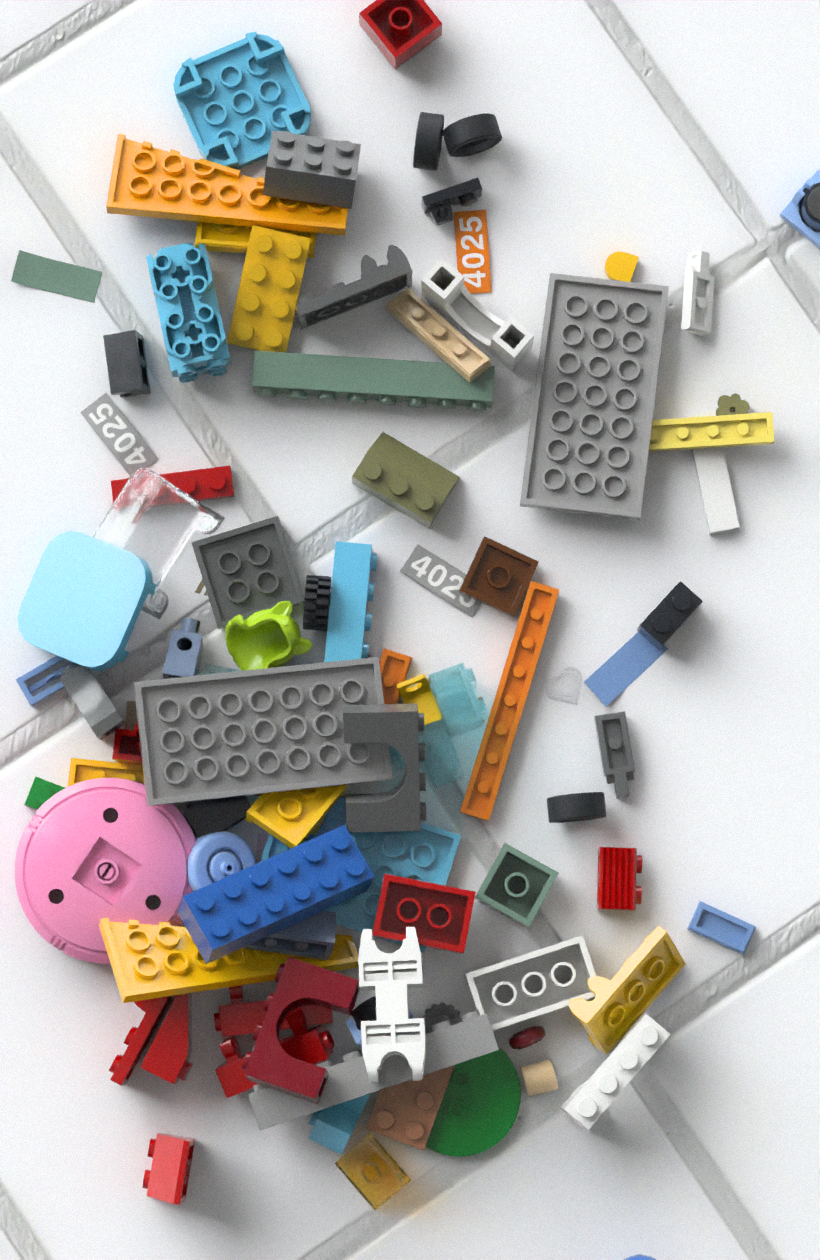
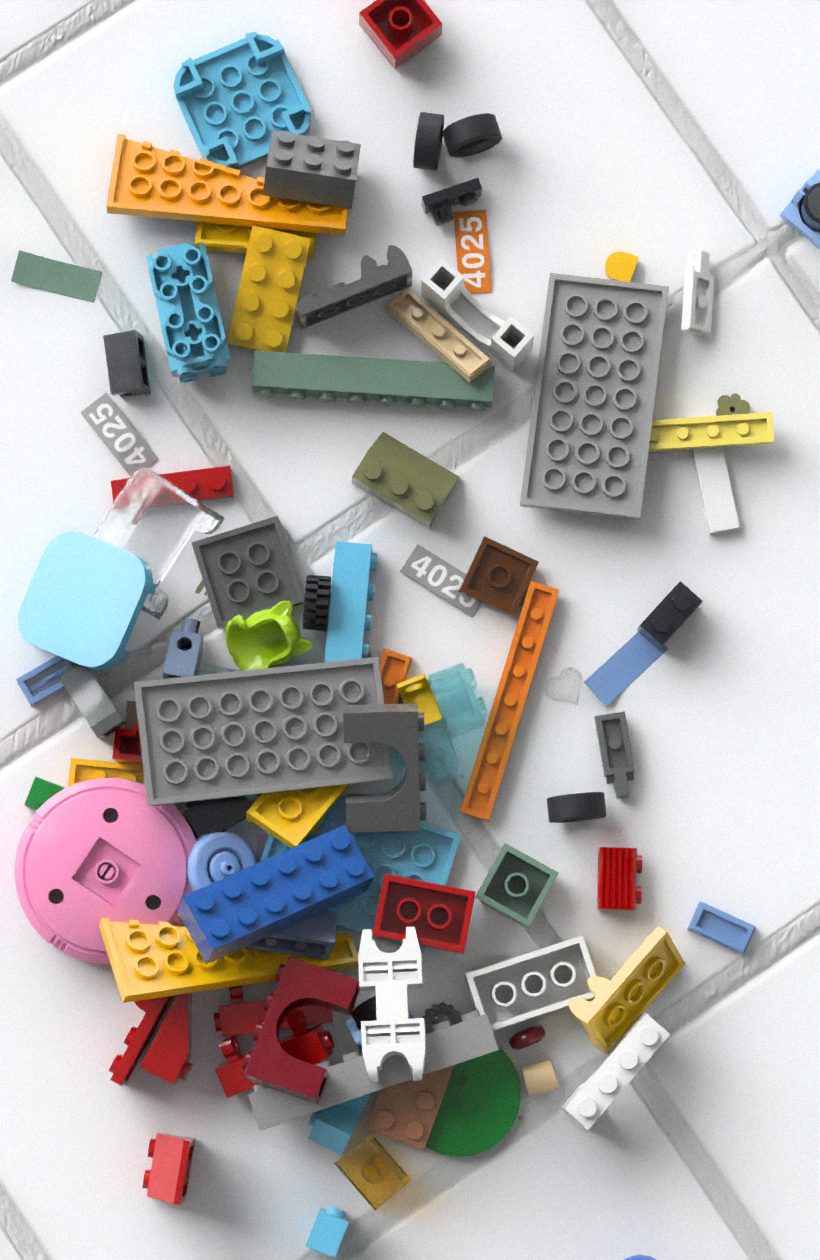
(328, 1230): none -> medium azure brick

